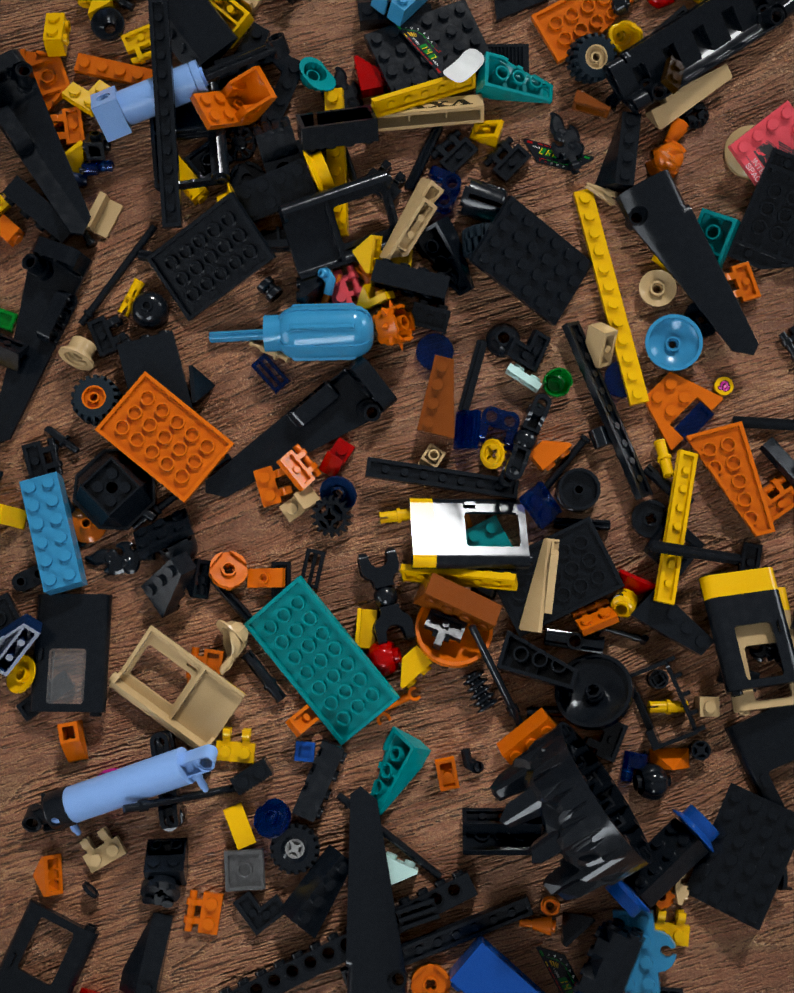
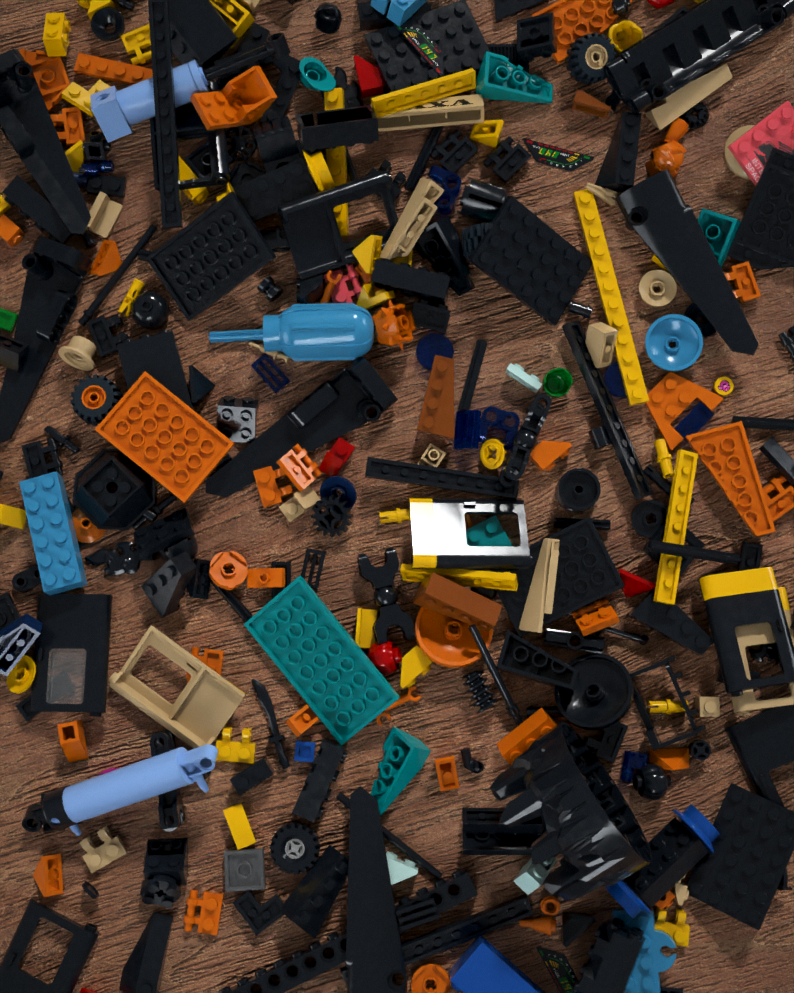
(107, 184): none -> black plate
(107, 259): none -> orange slope
(144, 804): black bar -> none
(234, 641): tan piece -> none
(237, 418): none -> black bracket
(263, 675): black pin -> none
(266, 702): none -> black sword
(272, 818): clear blue tile -> none
(328, 18): none -> black hair
(330, 280): dark azure arm -> none
(444, 627): black hinge -> none
(464, 66): white sticker -> none
(493, 344): black piece -> none
(528, 354): black plate -> none
(533, 875): none -> light aqua slope
(536, 37): none -> black plate
(540, 505): clear blue plate -> none
(567, 460): black bar -> none
(572, 146): black piece -> none
(580, 309): none -> black pin
(624, 602): yellow head -> none
(653, 678): black wheel -> none
(672, 74): dark brown plate -> none

